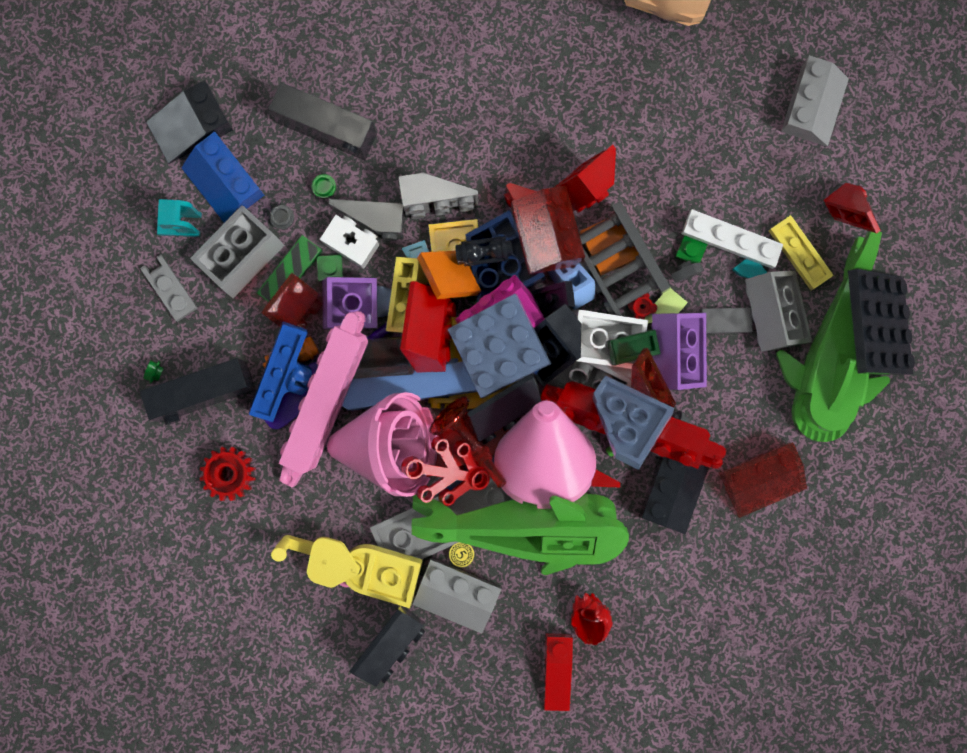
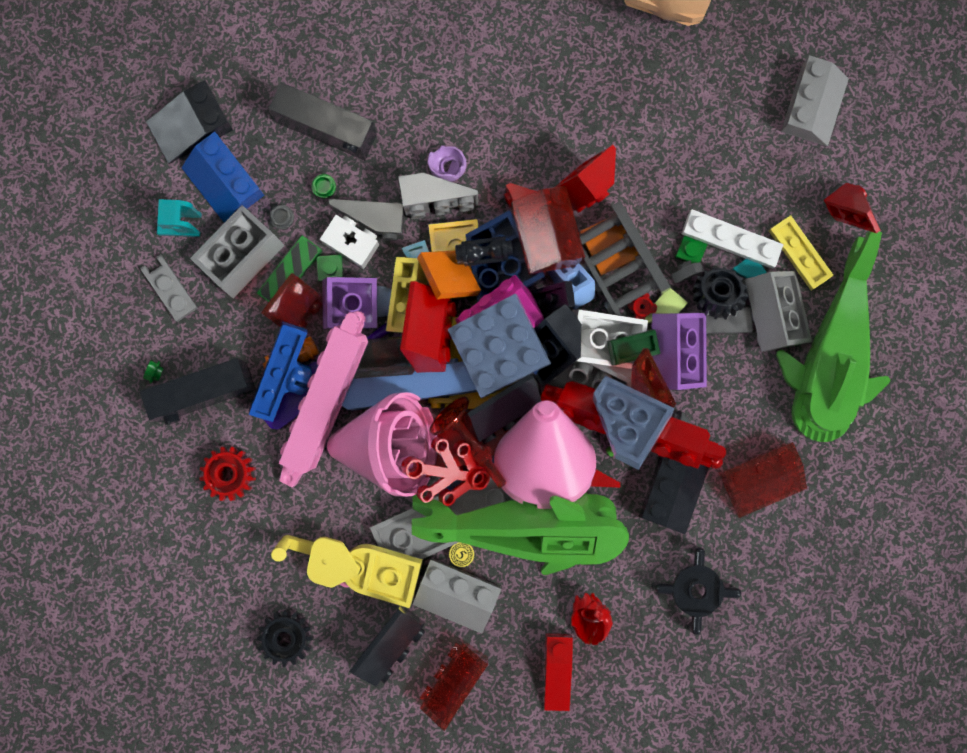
(271, 638): none -> black gear
(437, 160): none -> lavender hair
(453, 683): none -> clear red slope
(683, 584): none -> black plate
(723, 281): none -> black gear
(880, 323): black plate -> none

